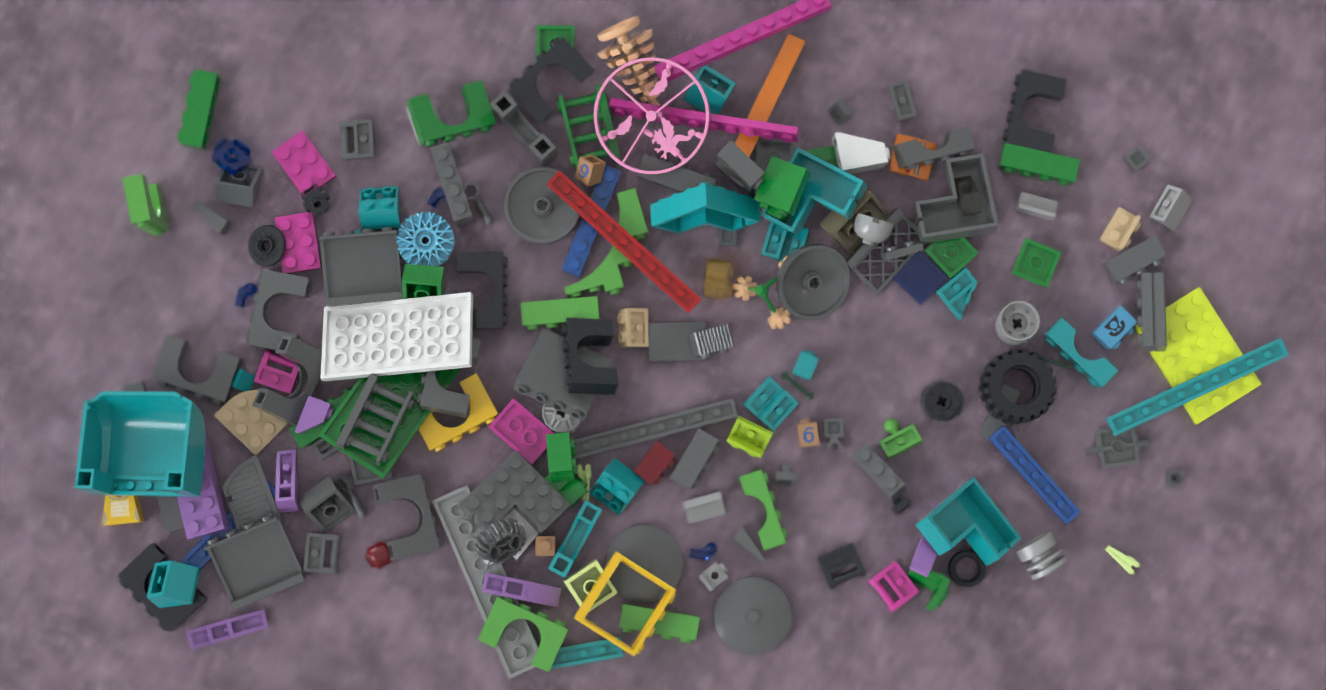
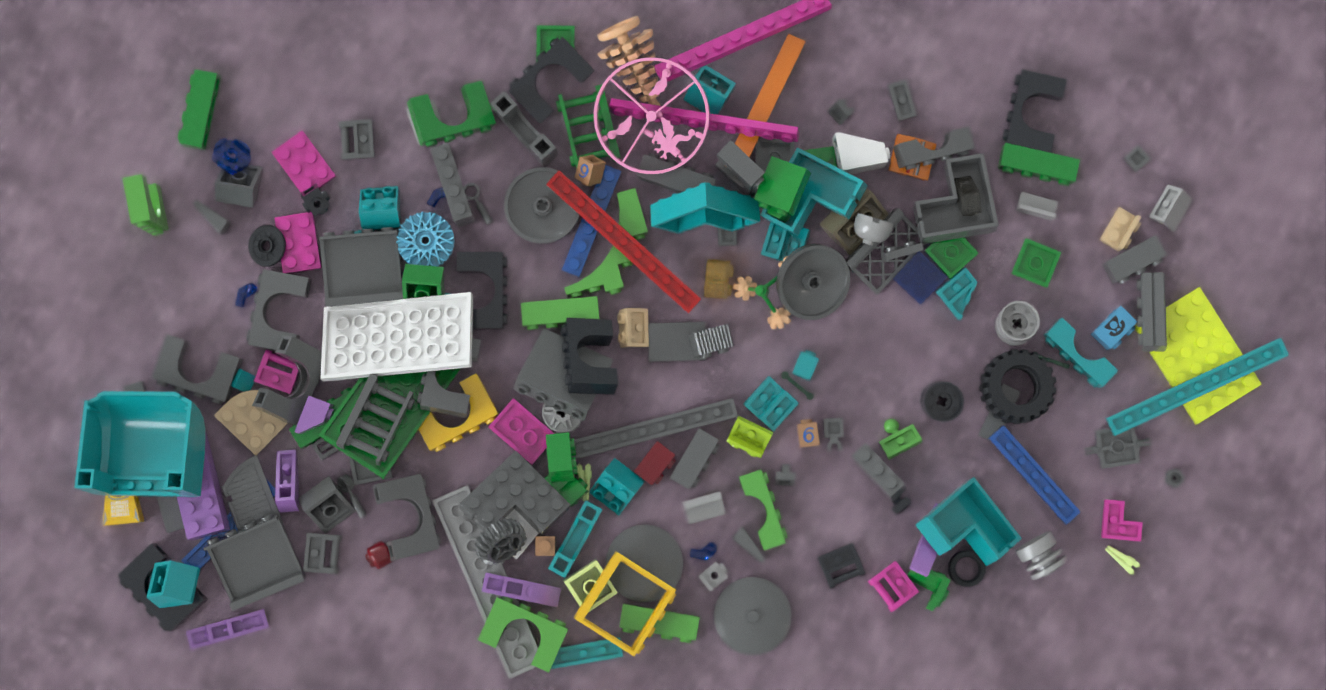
(1113, 525): none -> dark pink plate

